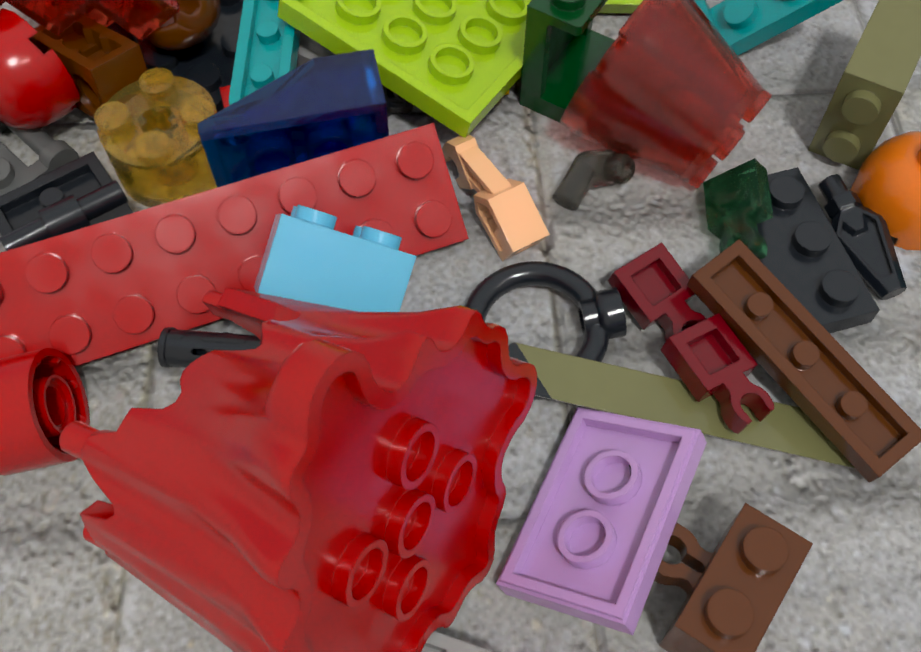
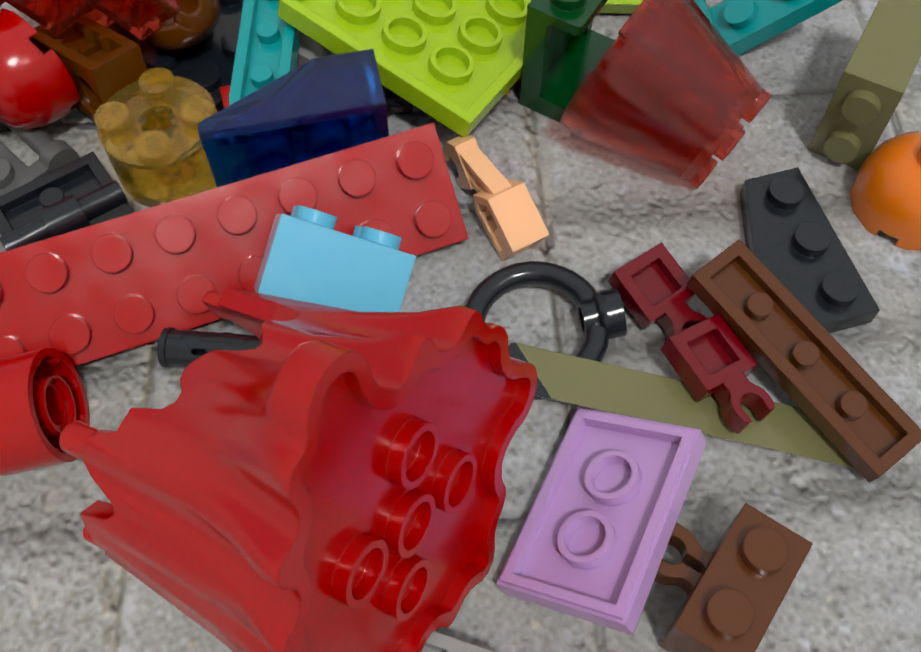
(592, 170): clear smoke arm -> none
(737, 204): clear green plate -> none
(864, 238): black piece -> none

